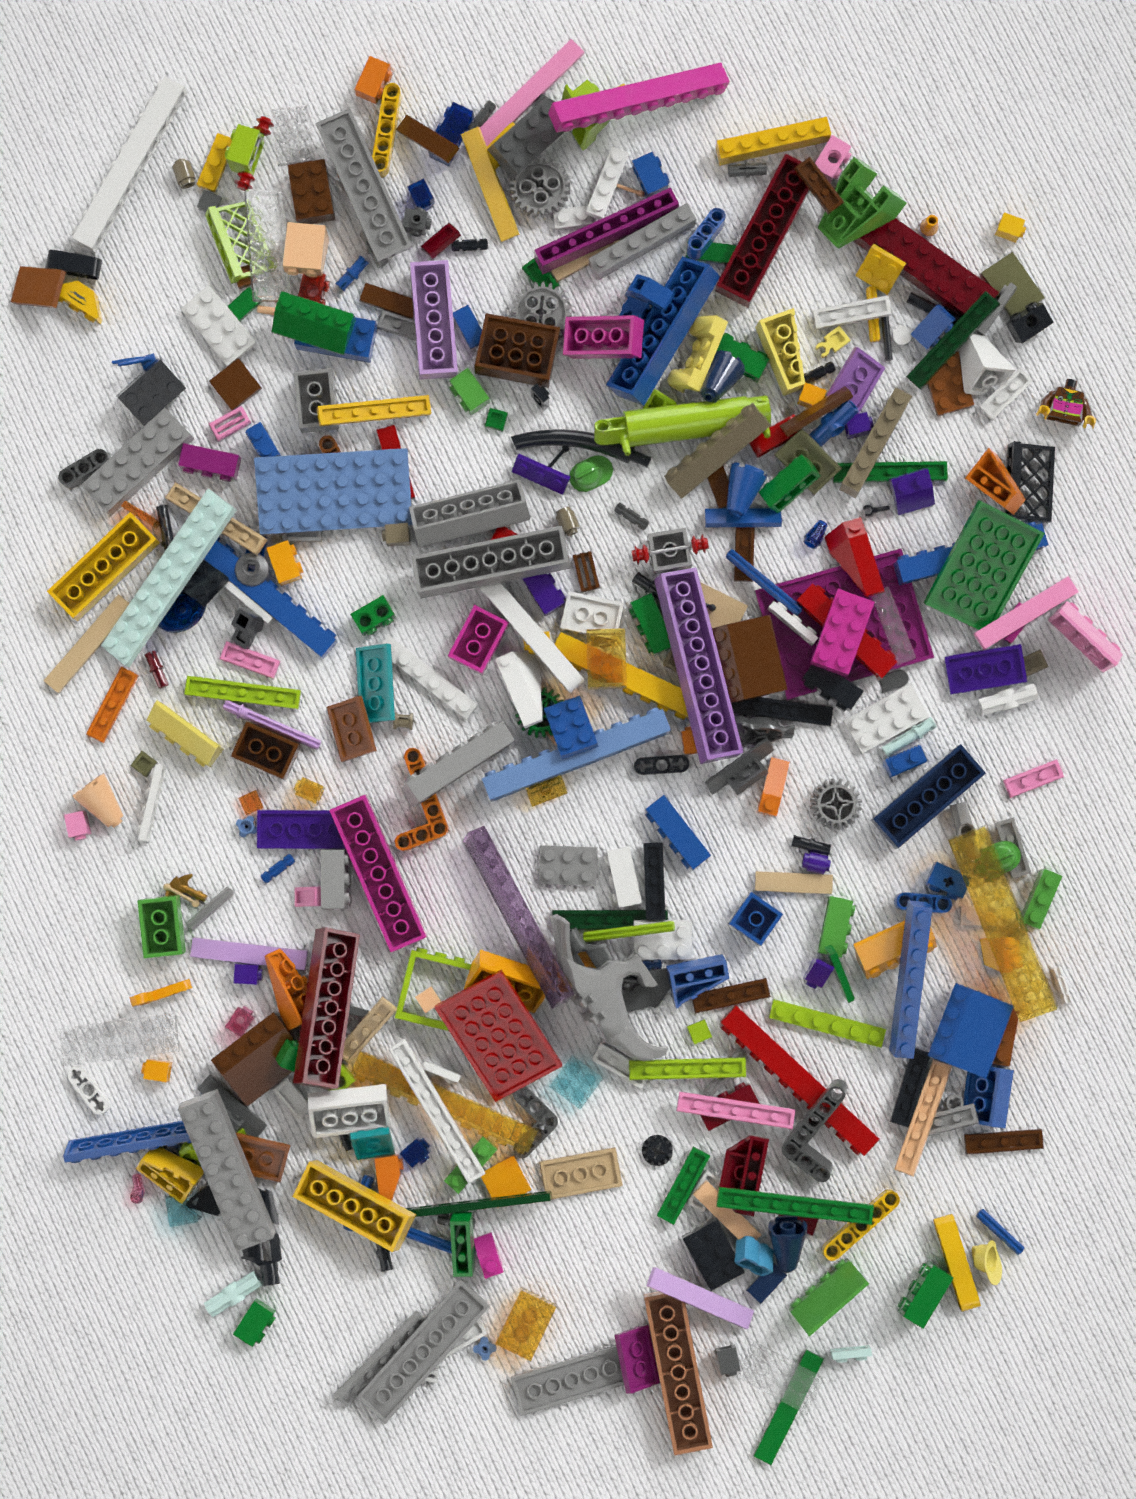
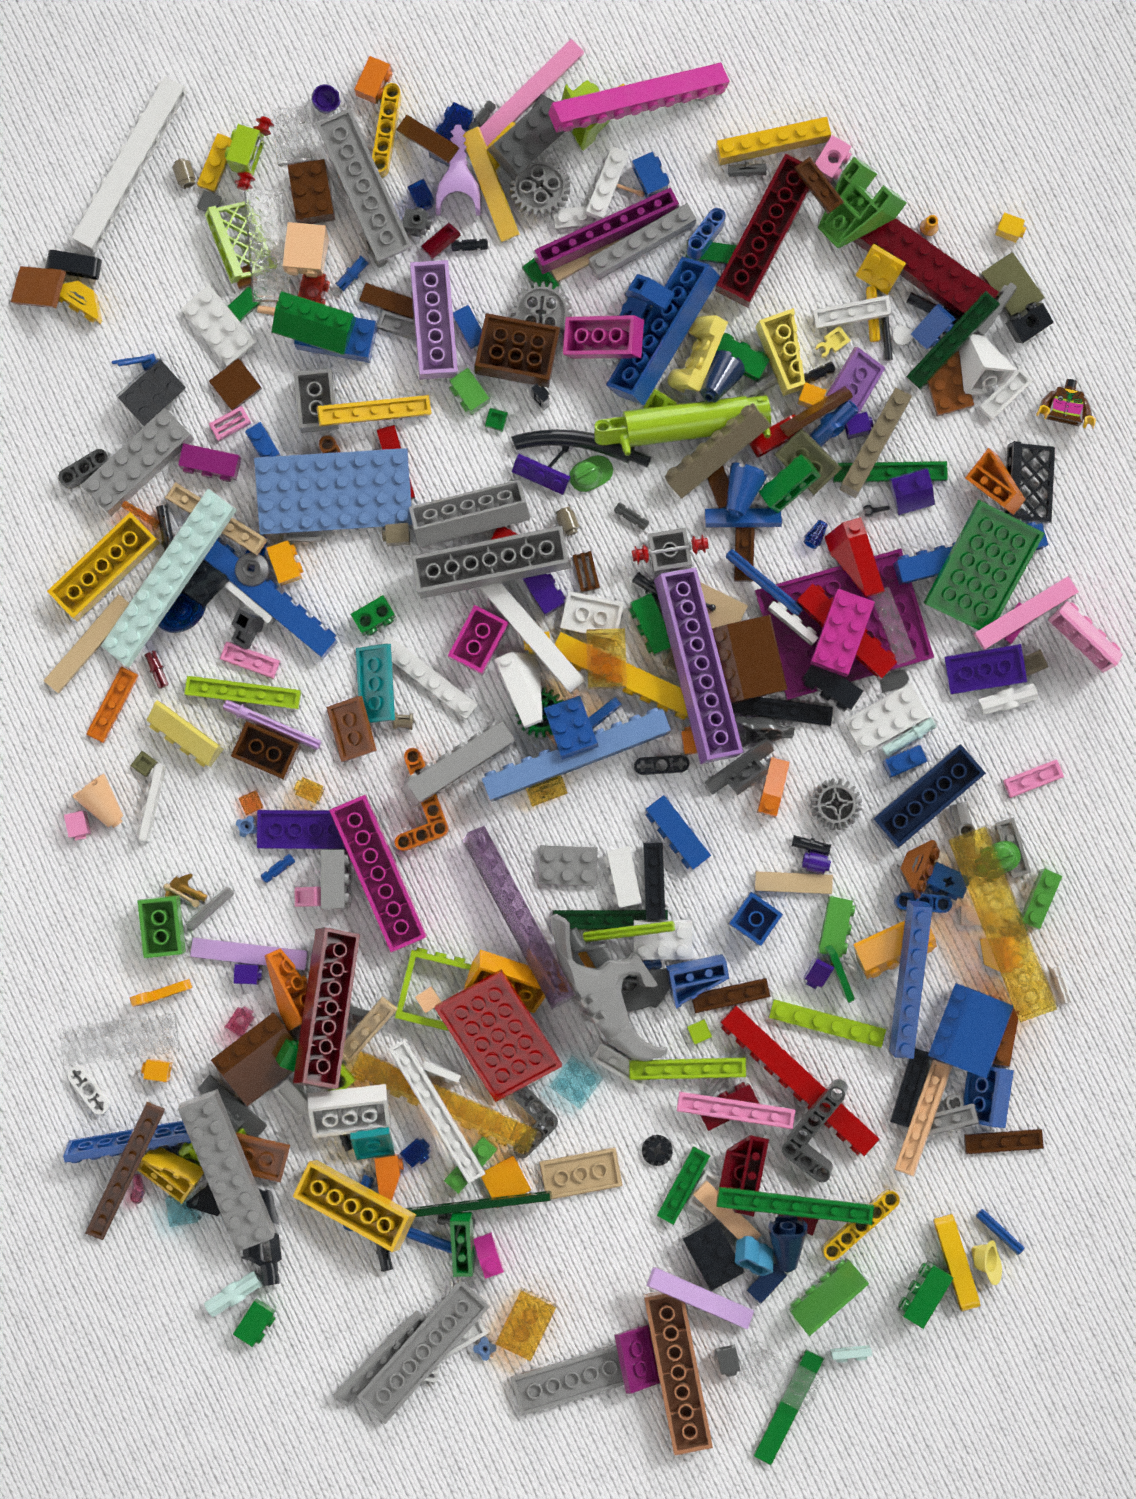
(125, 1170): none -> reddish brown tile
(325, 98): none -> dark purple hair
(458, 176): none -> lavender animal
(604, 712): none -> blue beam
(760, 386): none -> light grey axle
(919, 866): none -> dark orange slope

